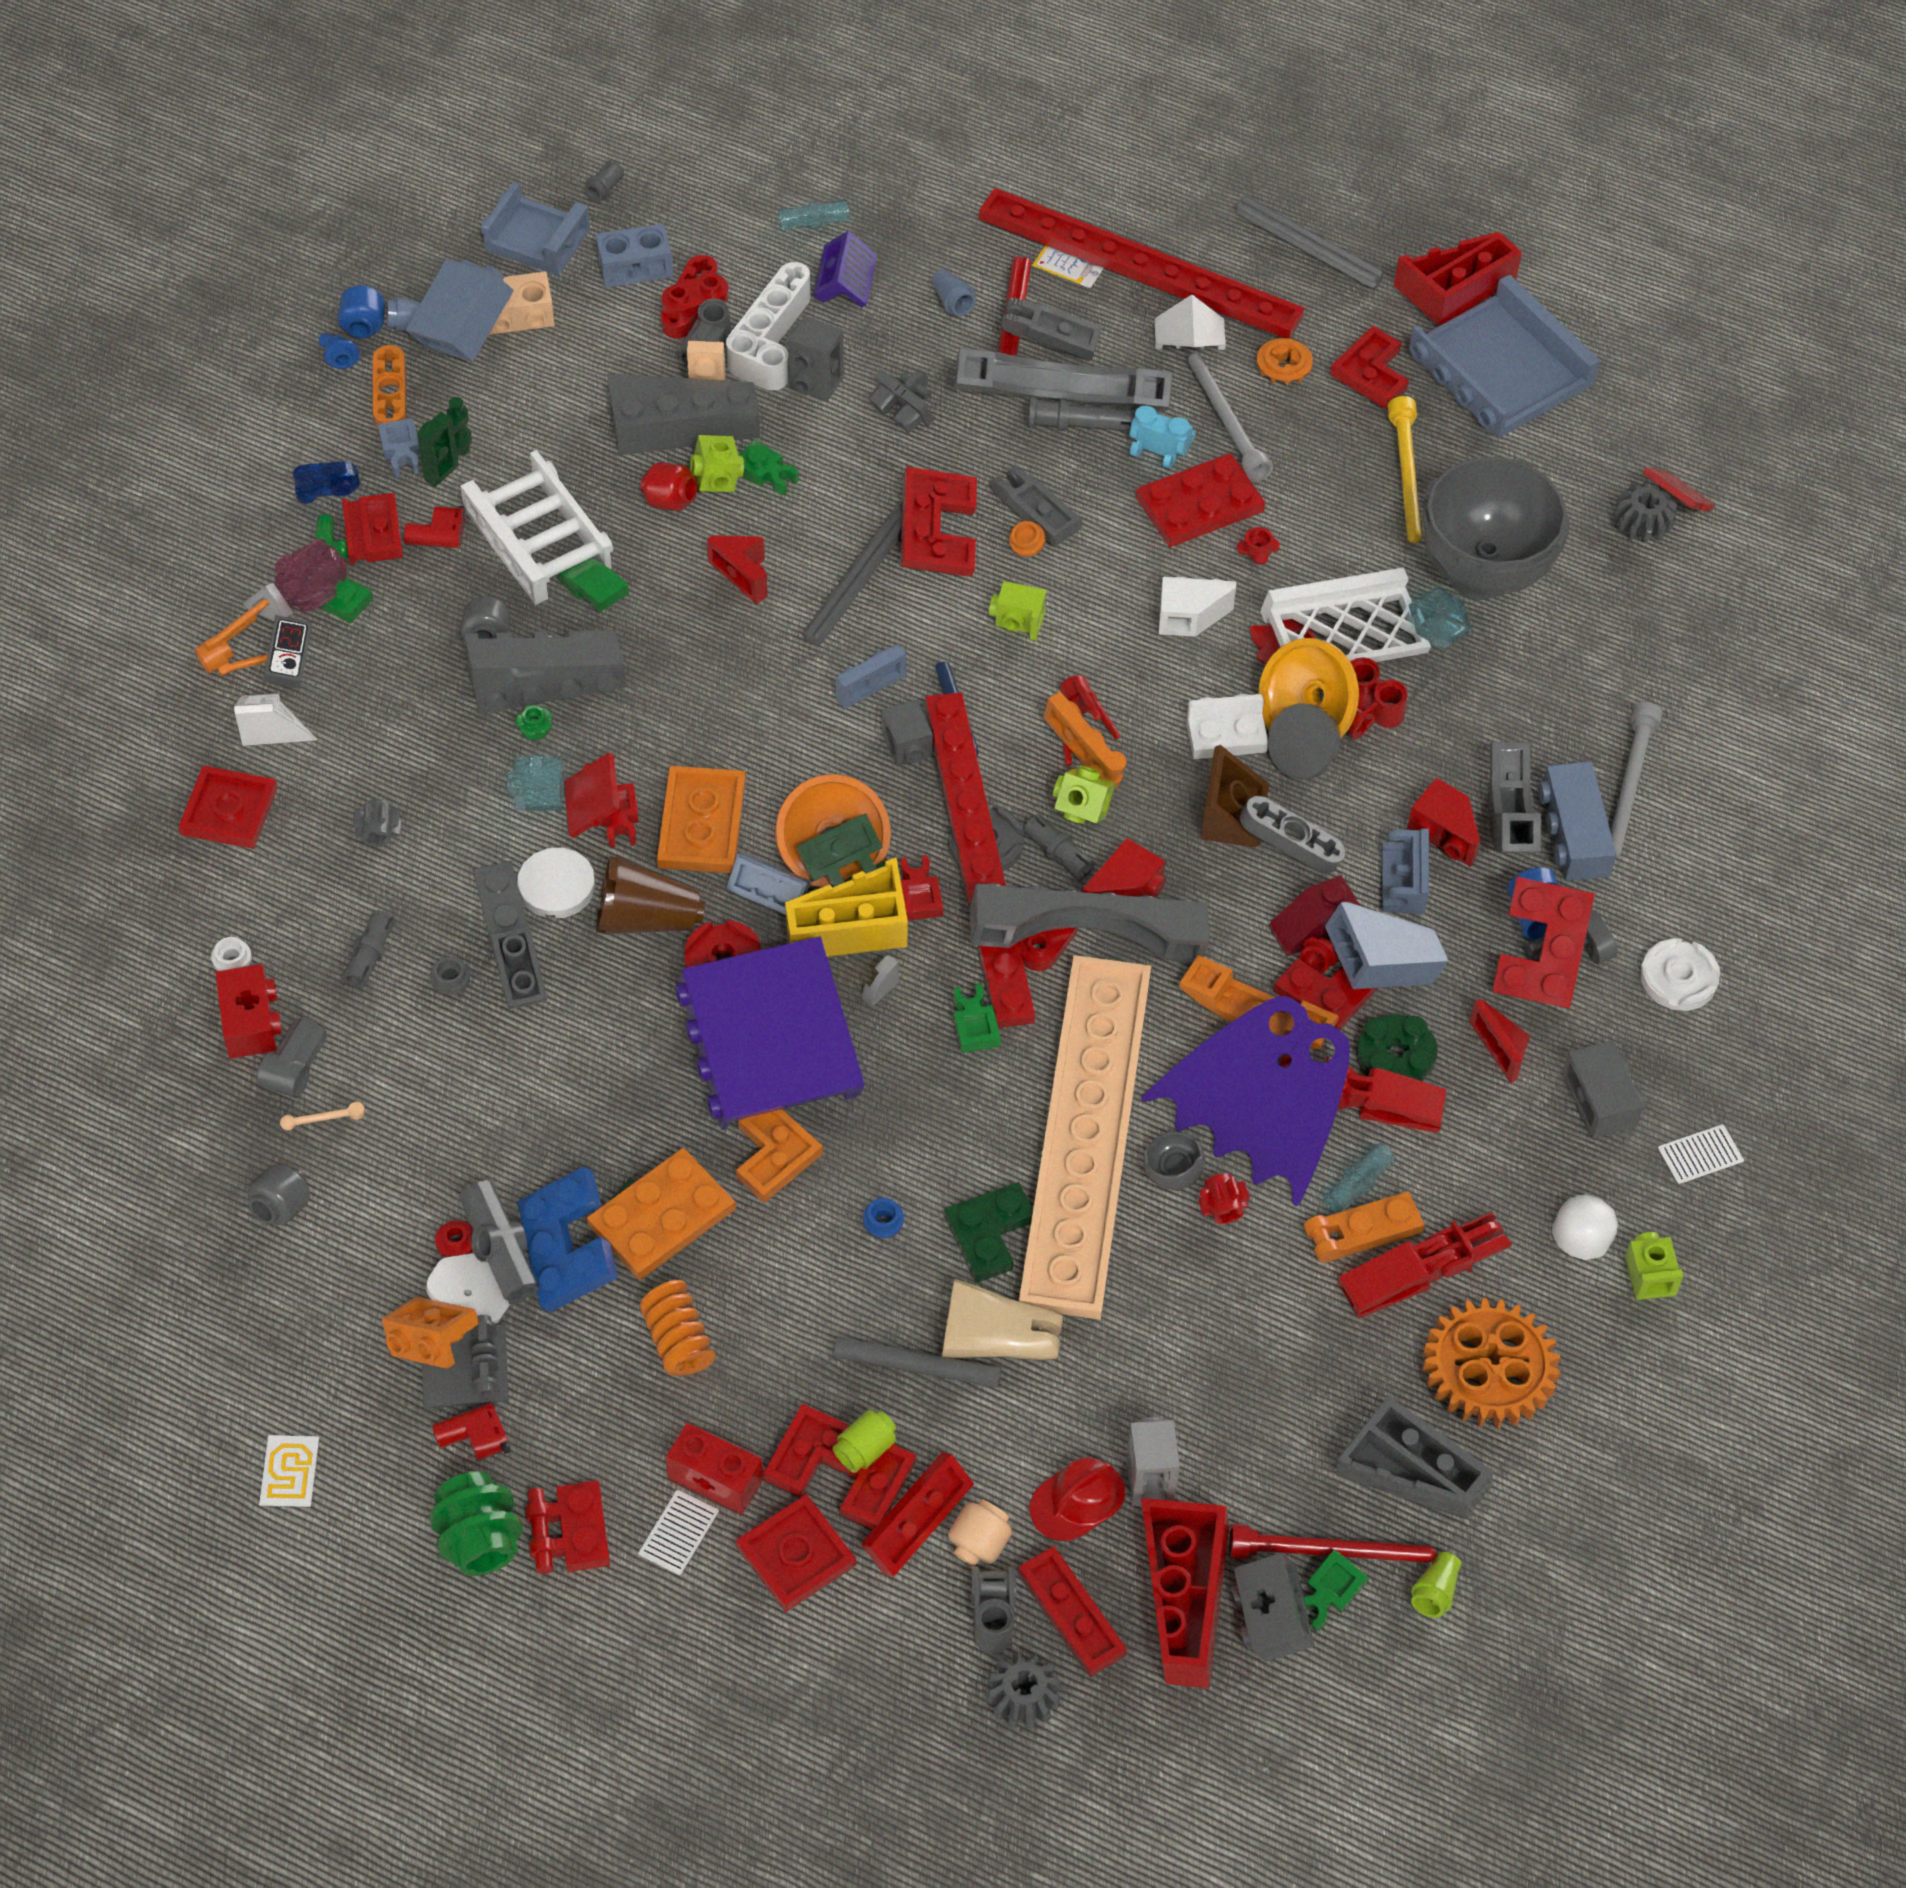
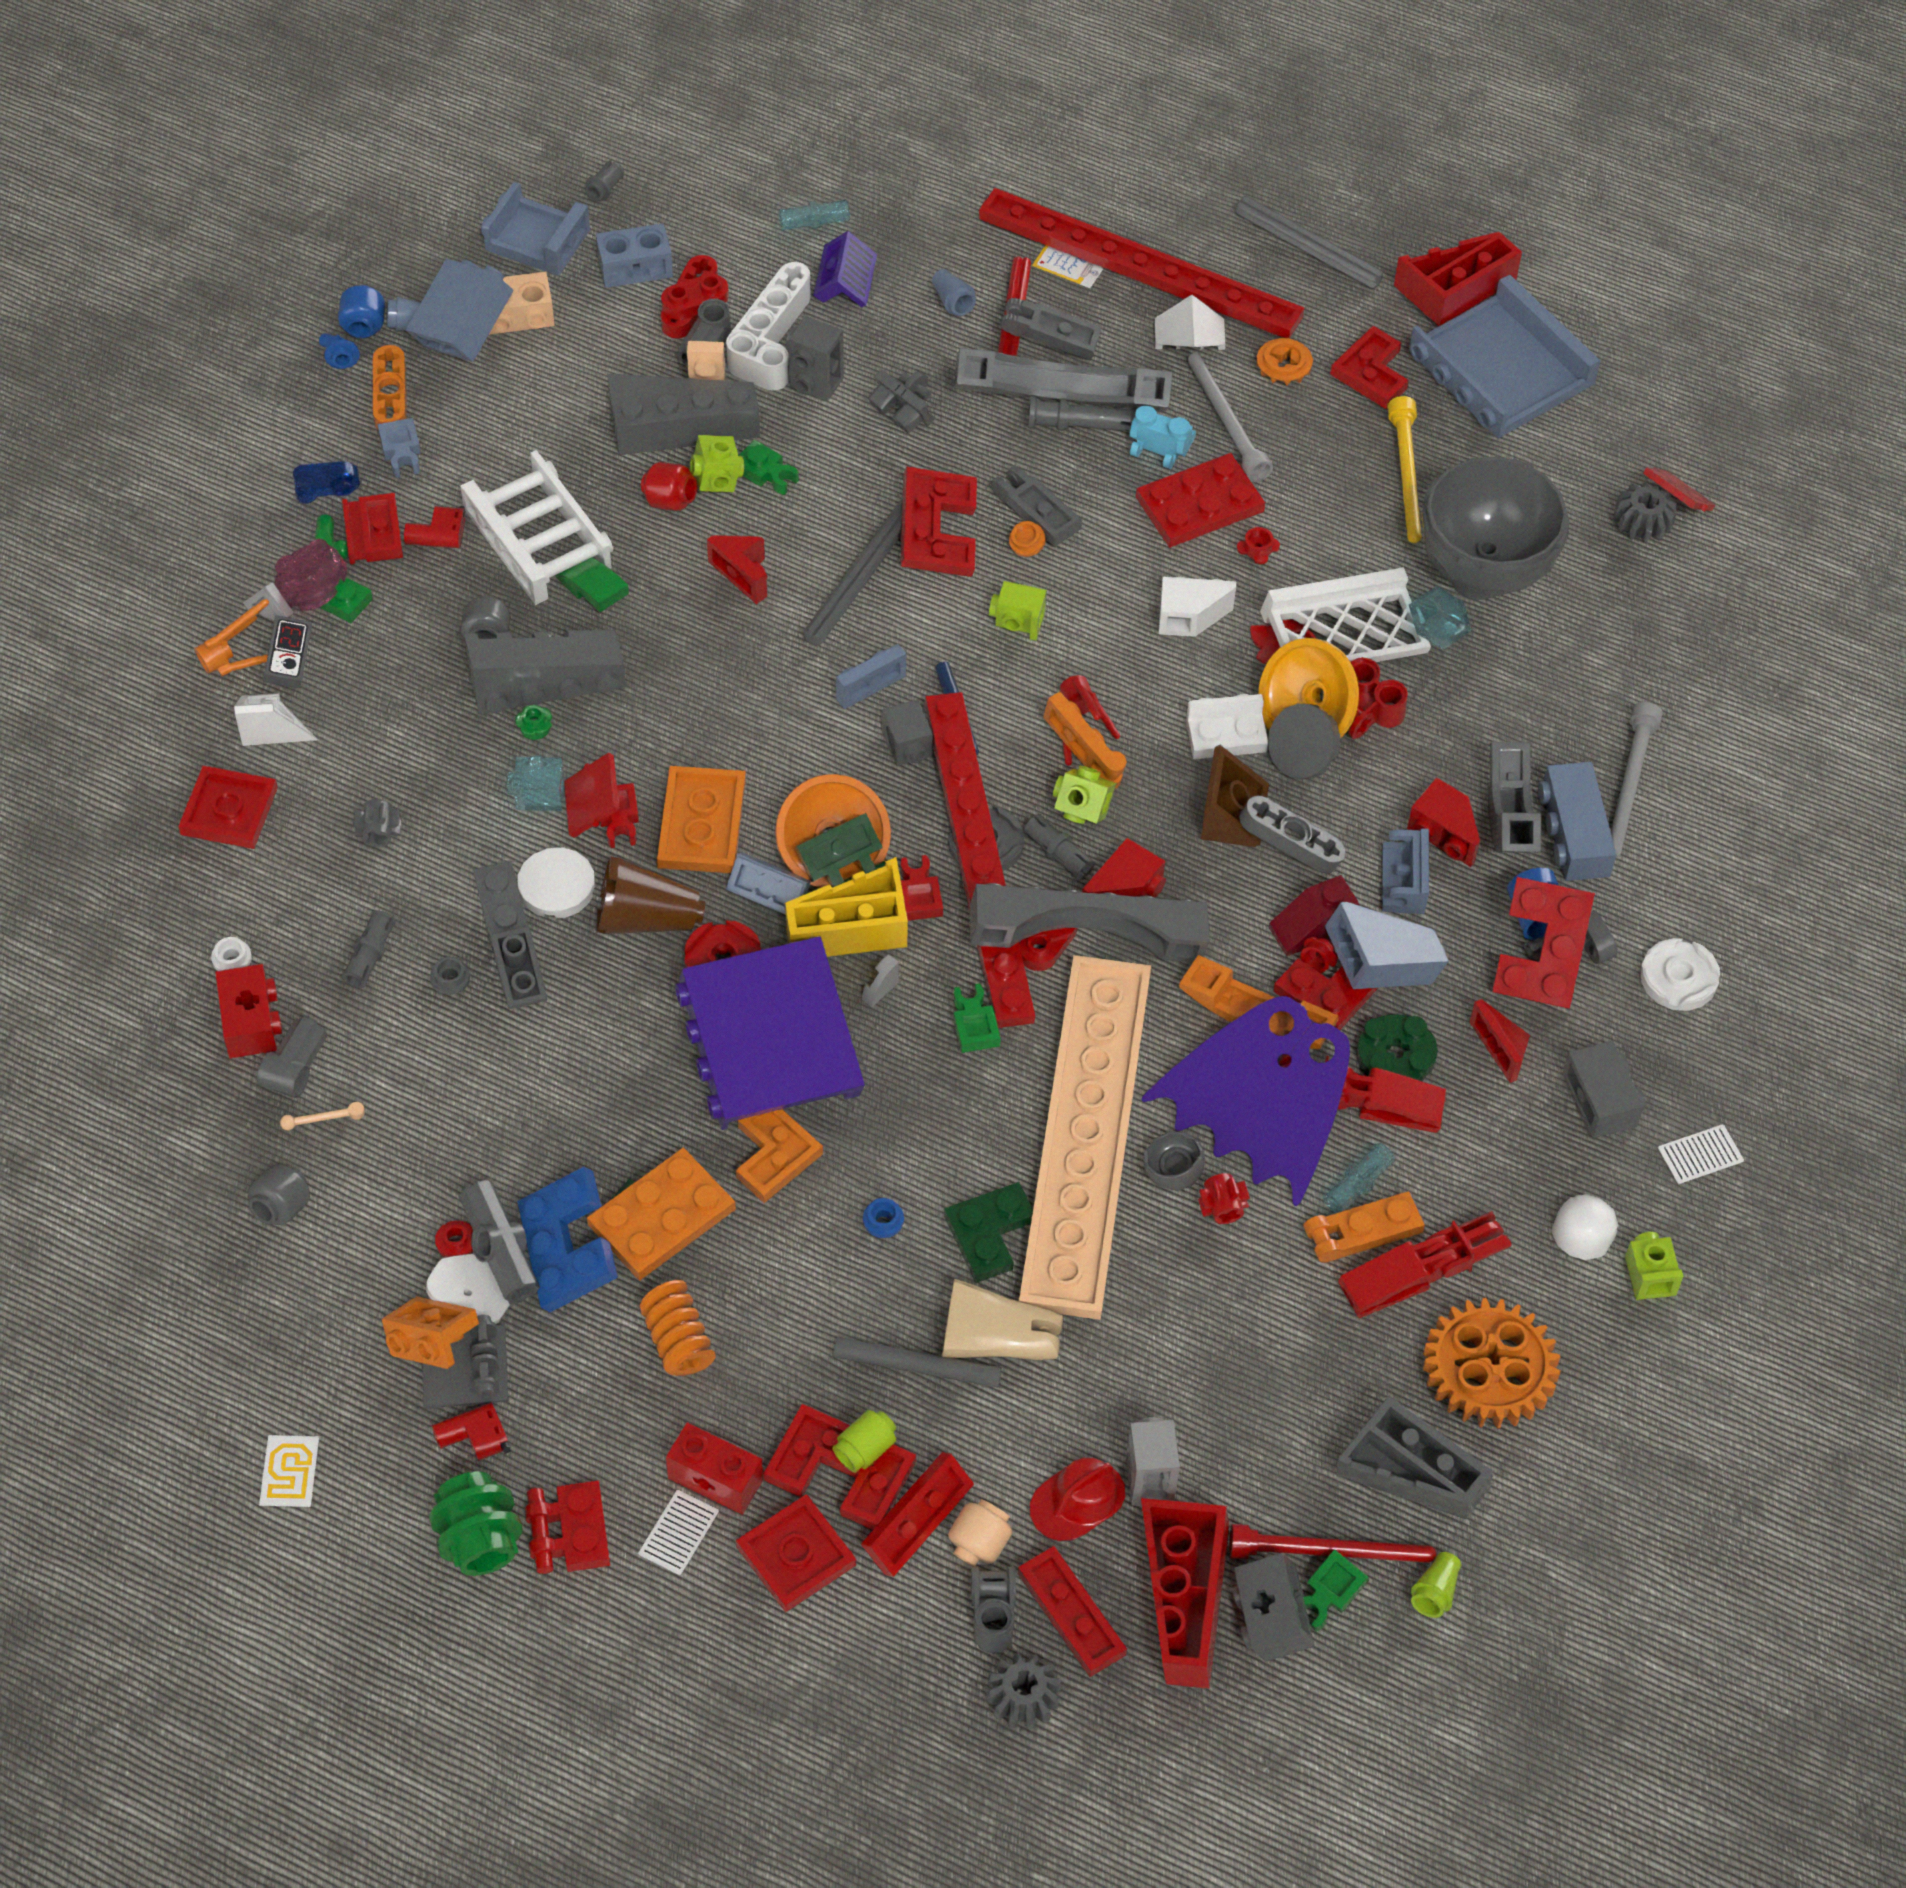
(444, 441): dark green plate -> none

